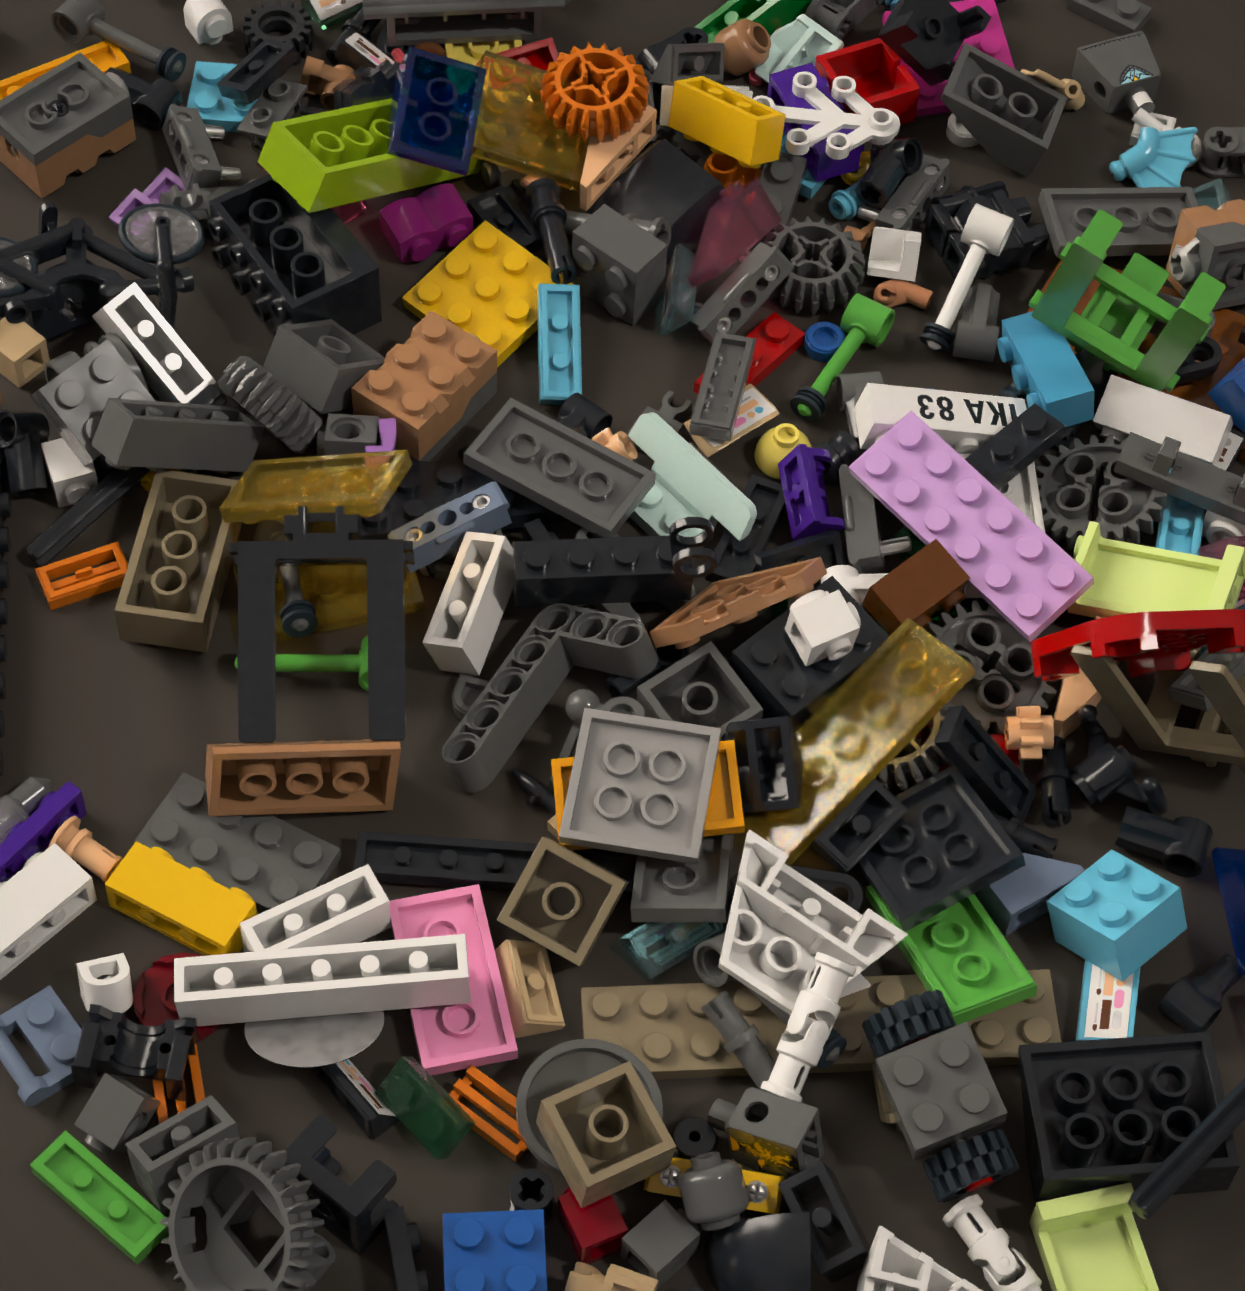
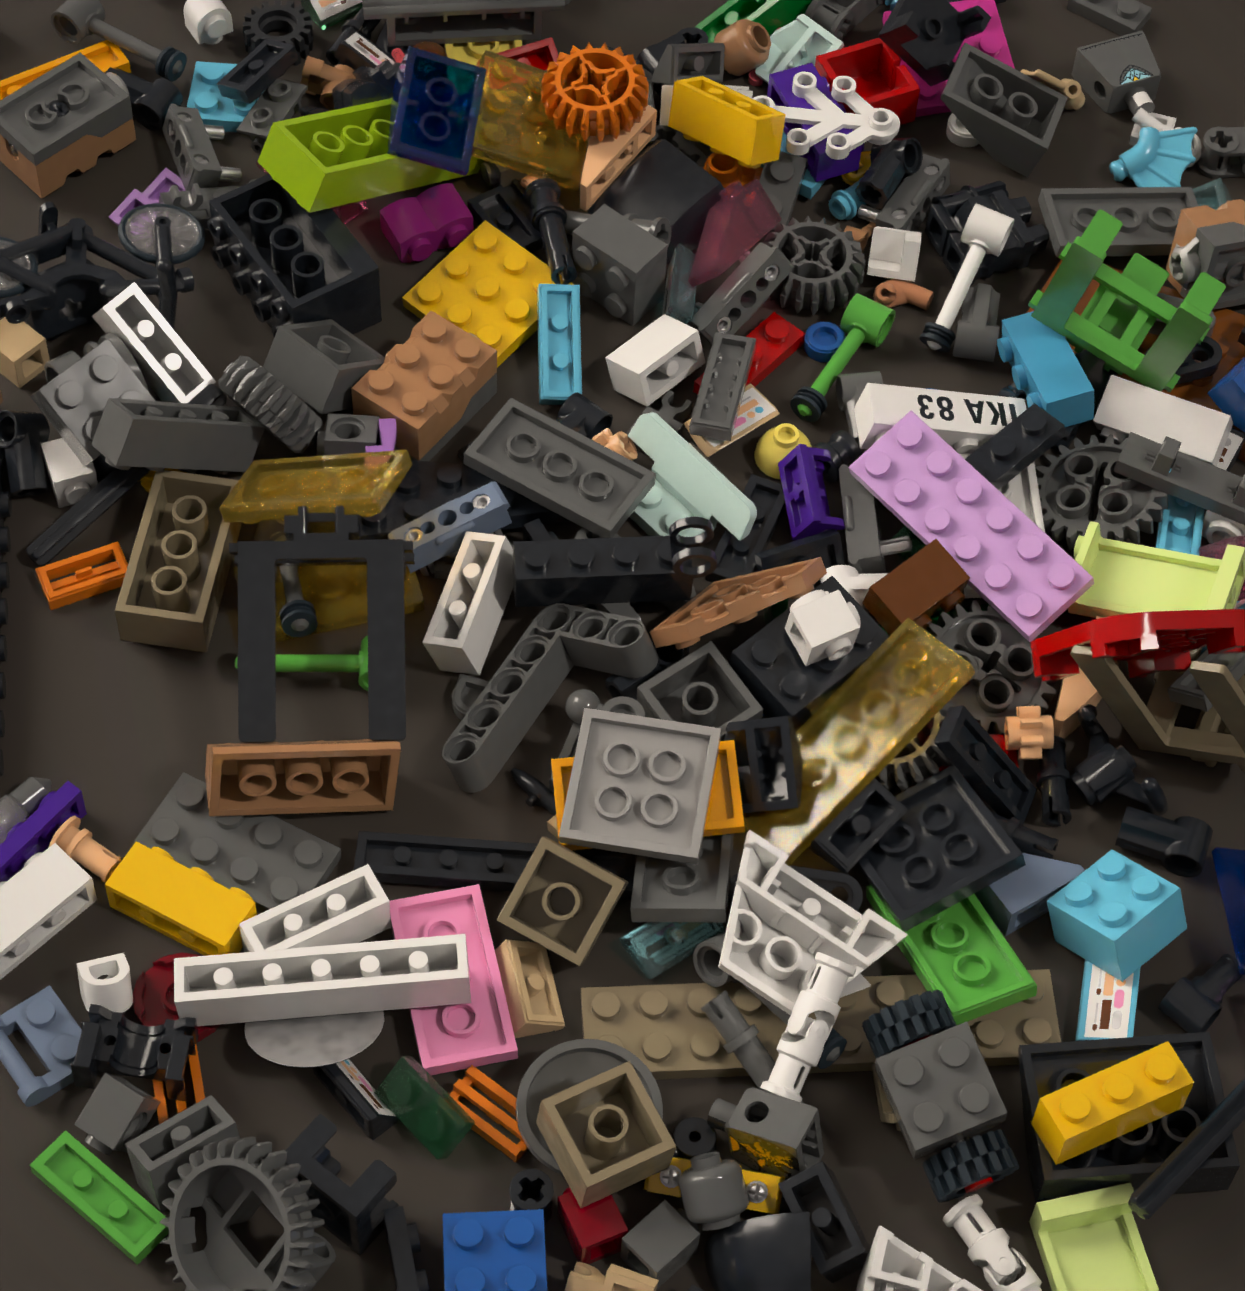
(655, 360): none -> white brick
(1112, 1102): none -> yellow brick

